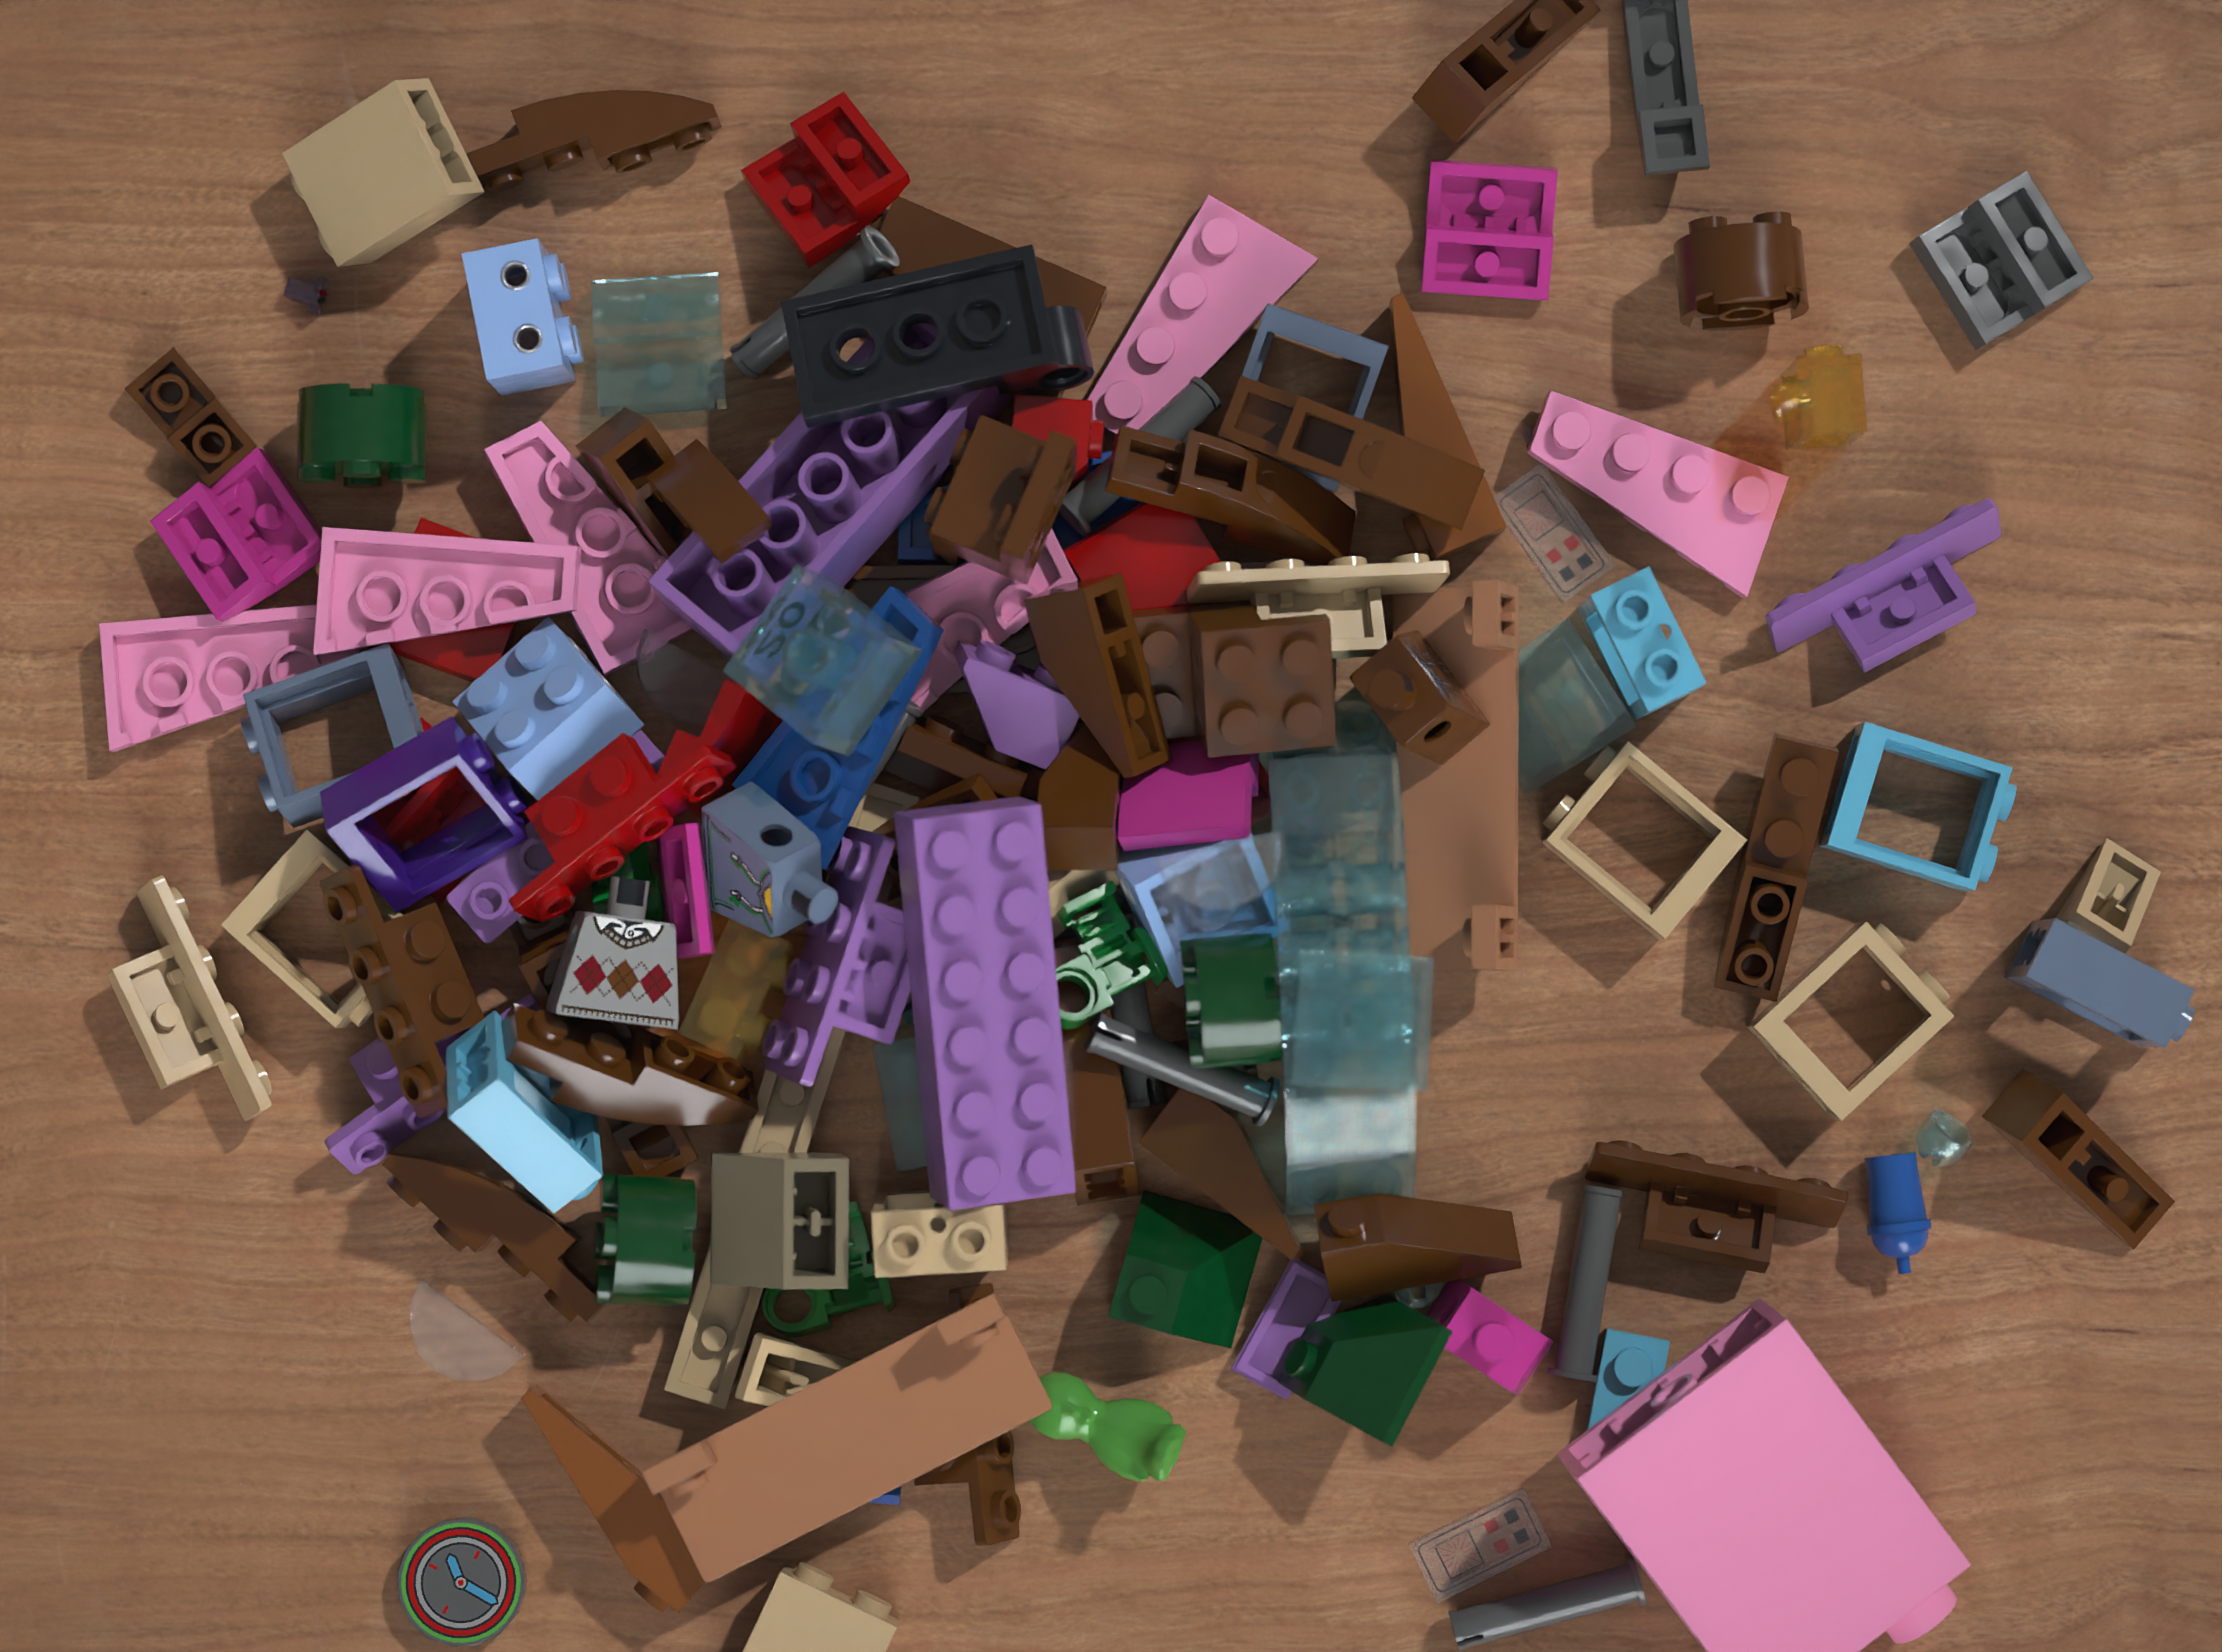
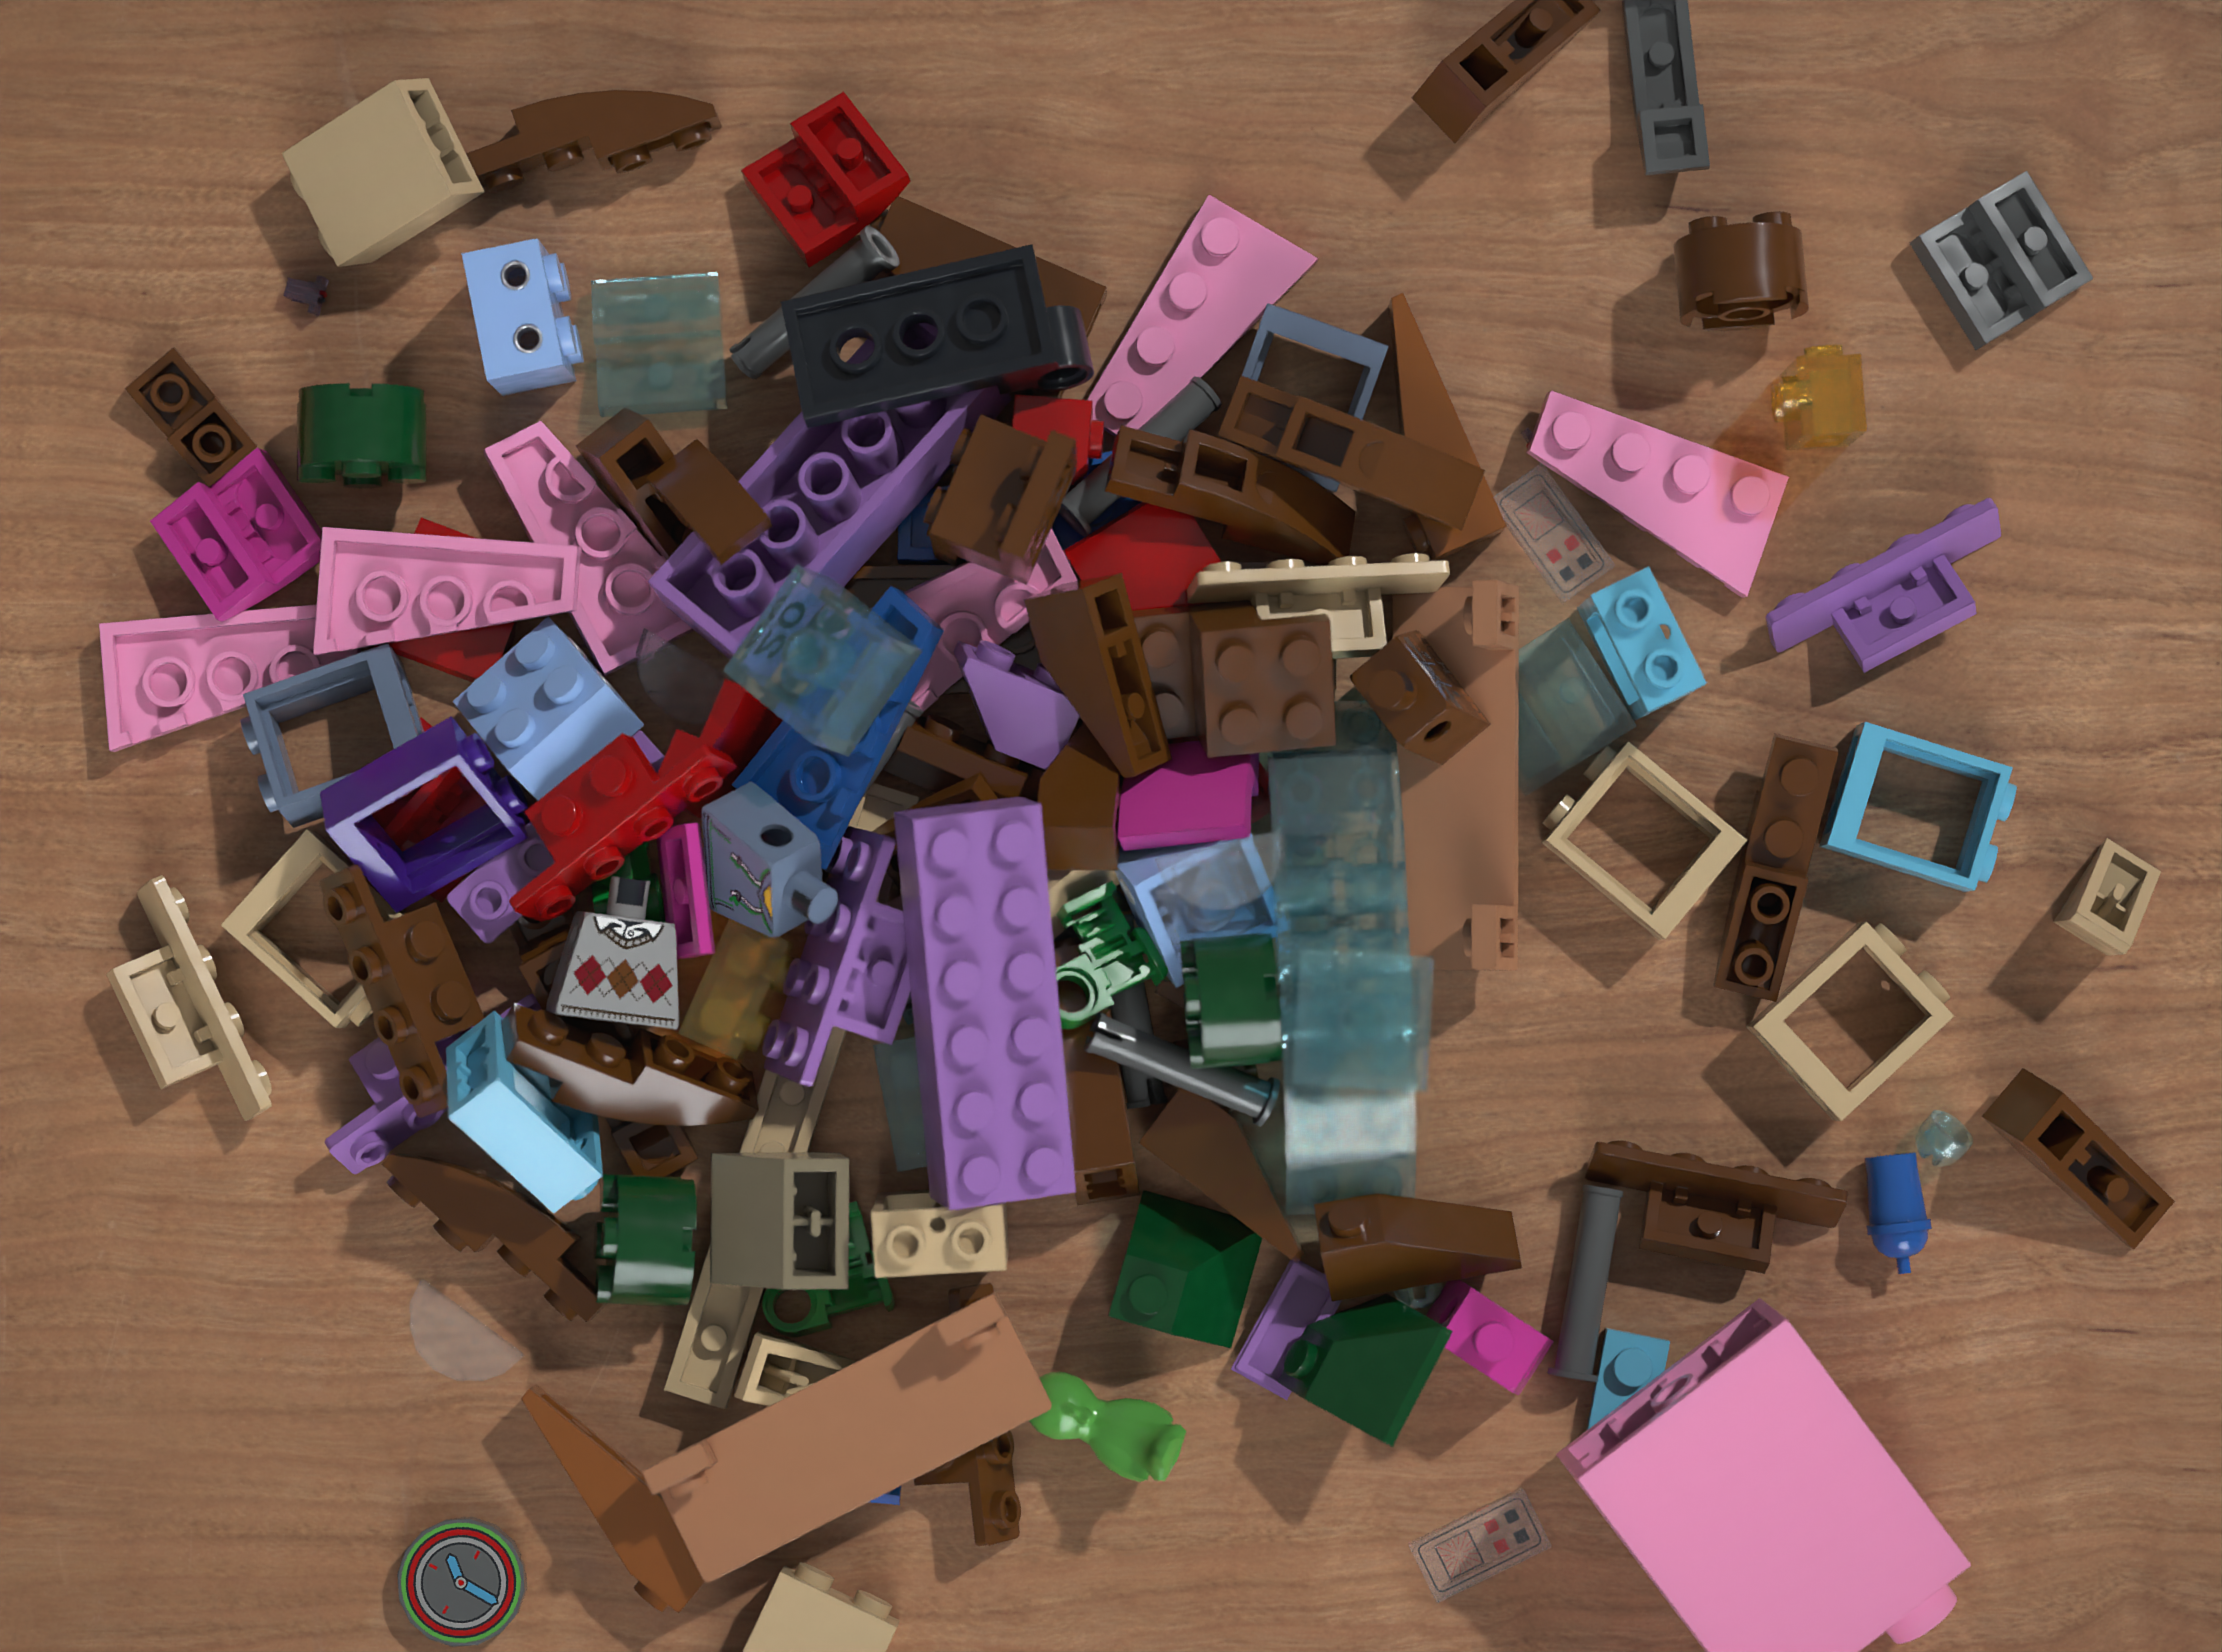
(1489, 229): dark pink slope -> none
(1547, 1605): dark grey pin -> none
(2101, 984): sand blue window -> none

